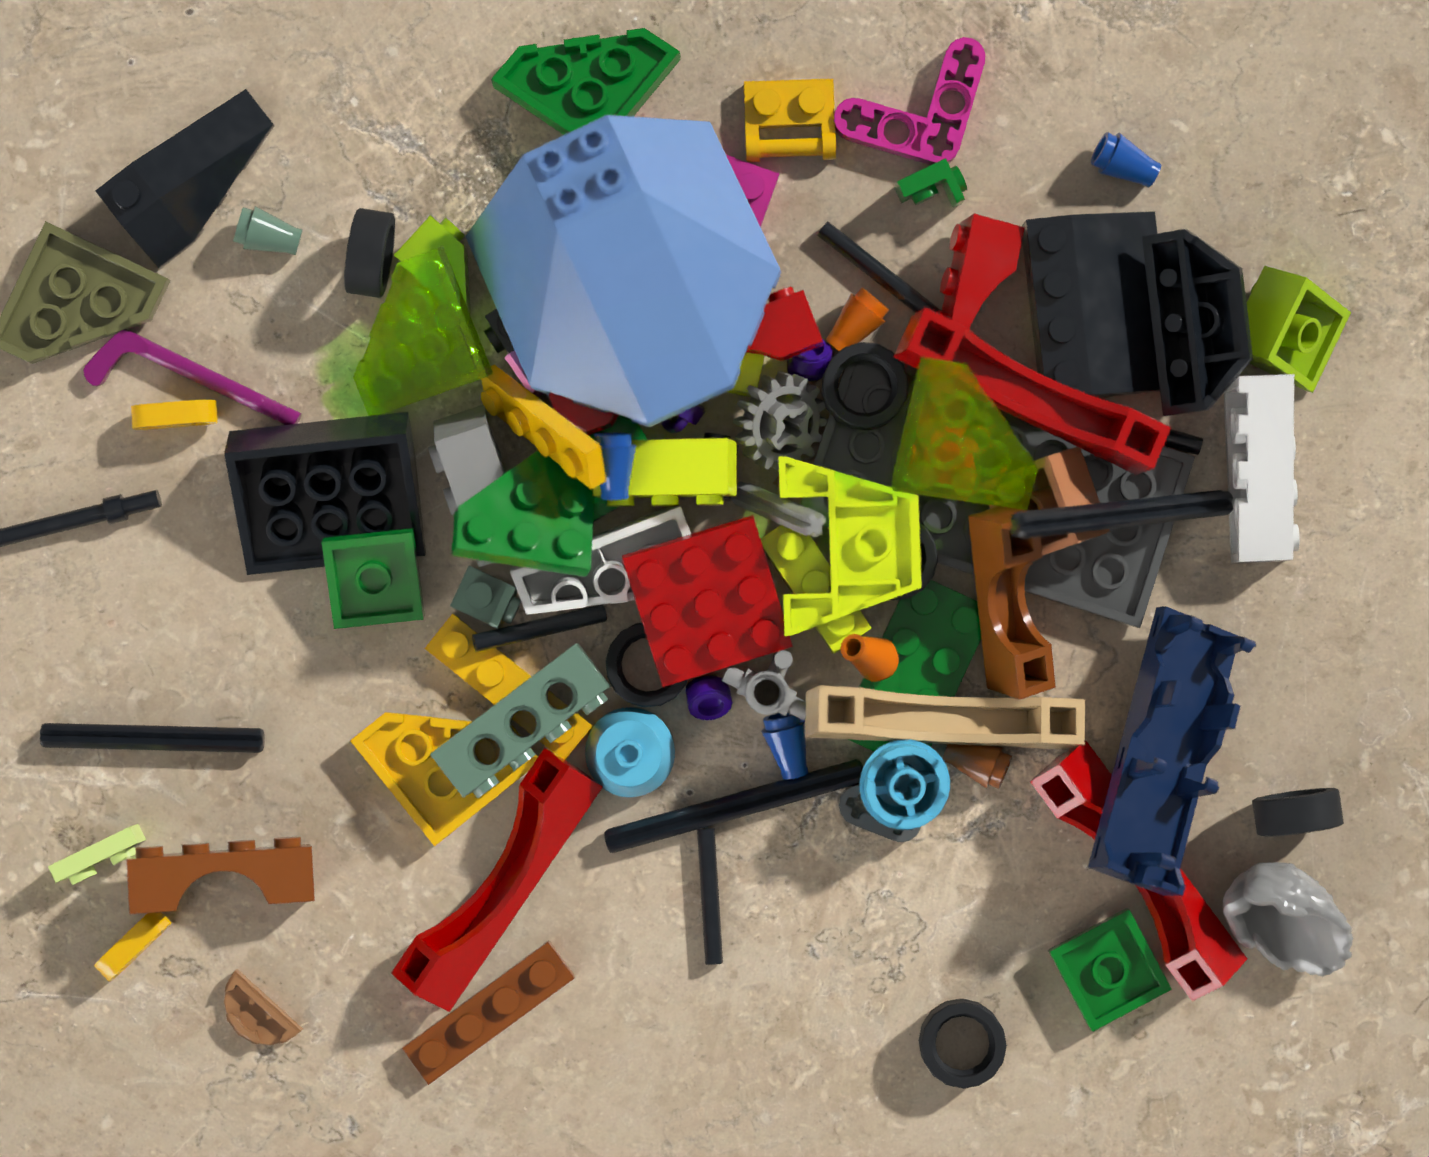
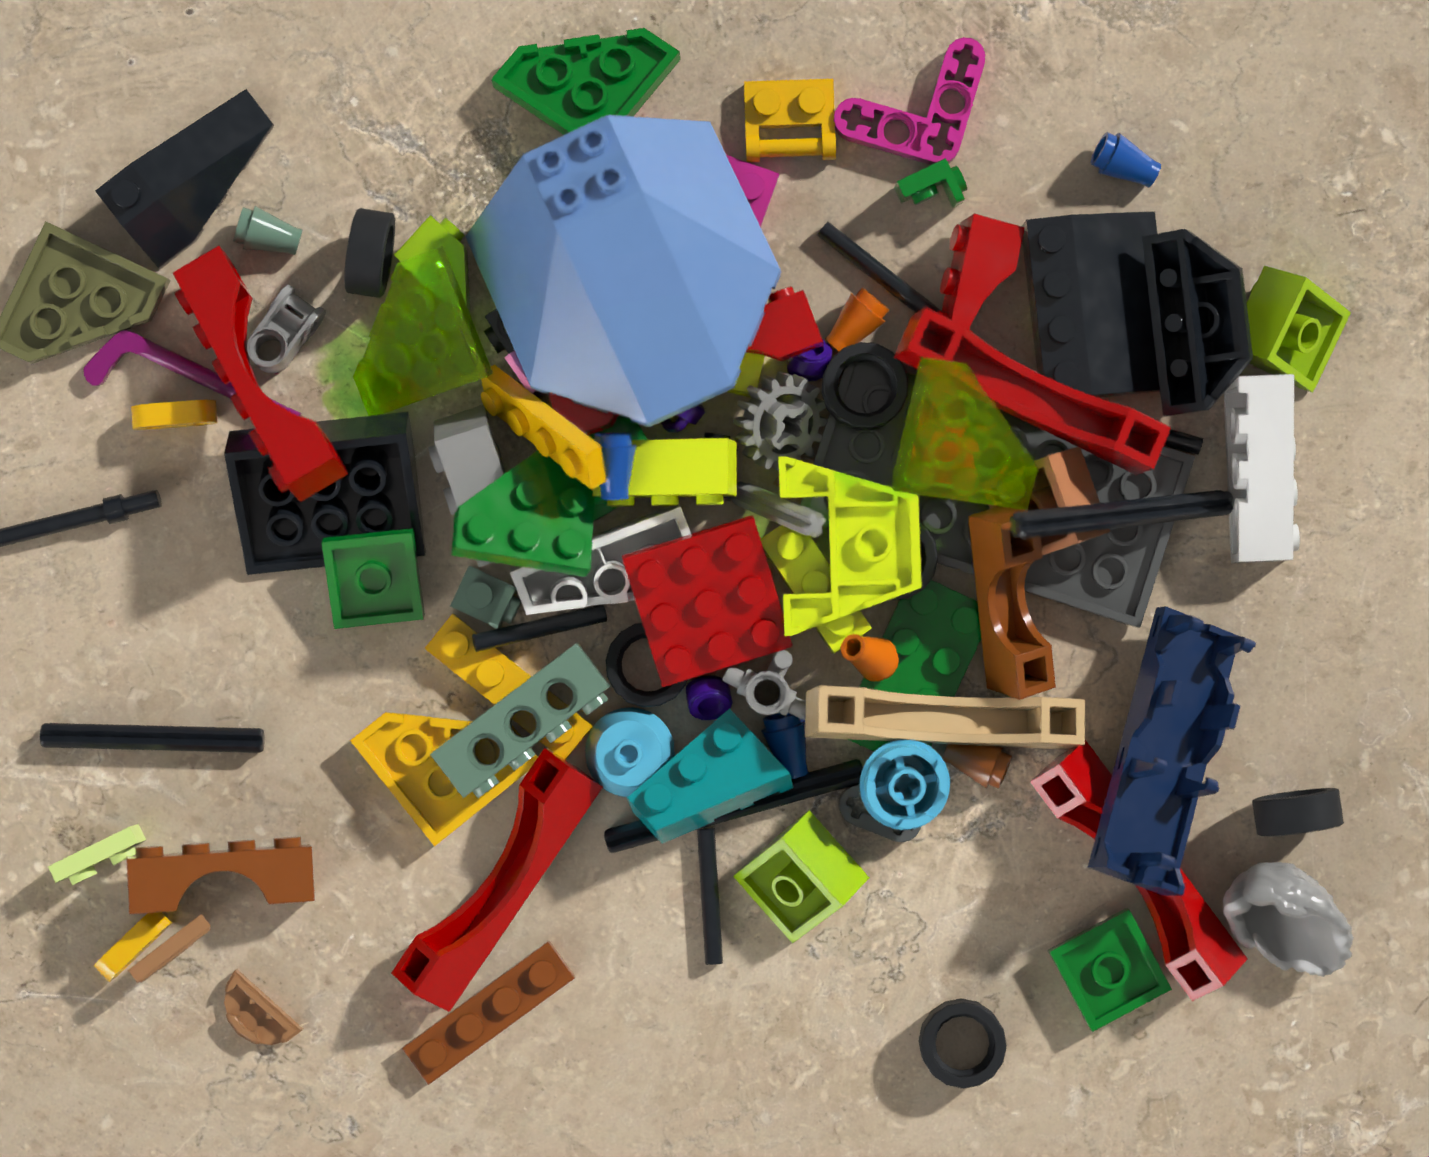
(170, 949): none -> medium nougat tile
(222, 304): none -> red arch
(286, 328): none -> light grey piece
(707, 779): none -> teal wedge
(801, 877): none -> lime slope

